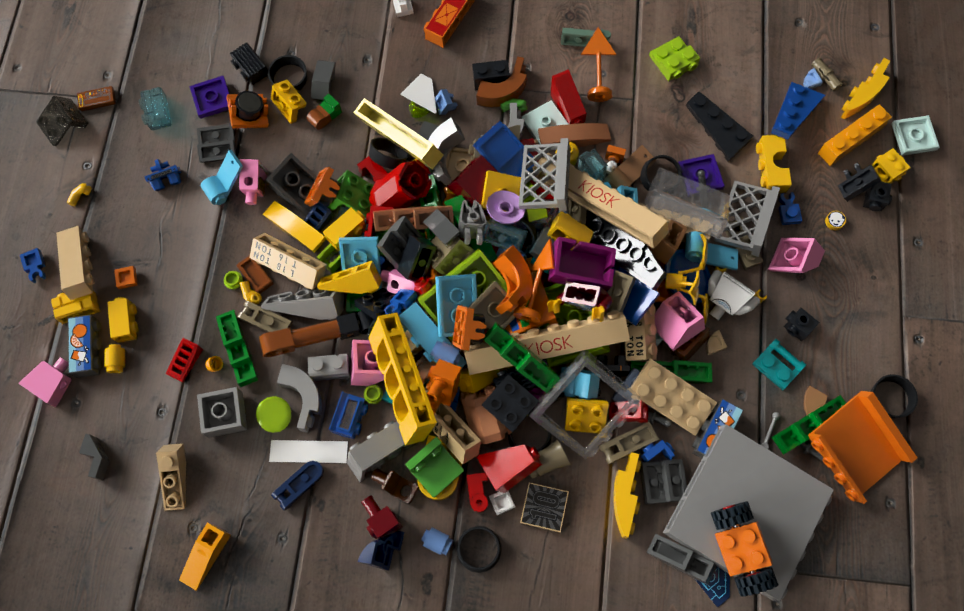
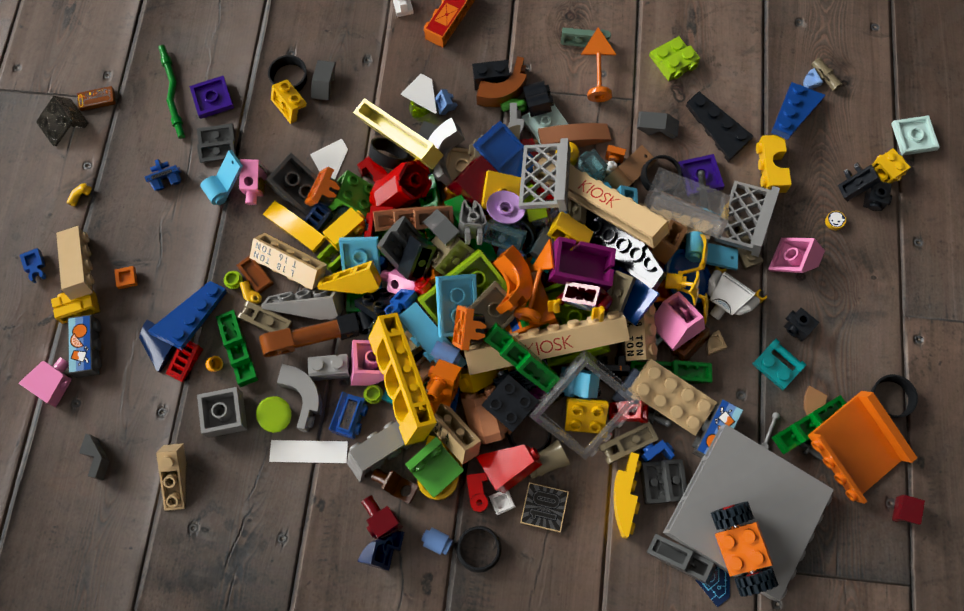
(114, 359): yellow brick -> none
(122, 320): yellow brick -> none
(155, 109): clear light blue brick -> none
(156, 349): none -> dark blue slope
(176, 120): none -> green bar
(186, 319): none -> blue wing
(203, 555): light orange slope -> none
(246, 109): piece -> none
(249, 63): black brick -> none
(298, 484): dark blue plate -> none
(324, 112): leg -> none
(330, 156): none -> white sticker
(538, 98): none -> black brick
(567, 98): red slope -> none
(658, 122): none -> dark grey slope
(789, 212): blue plate -> none
(854, 135): light orange brick -> none
(867, 90): yellow slope -> none
(908, 509): none -> dark red panel

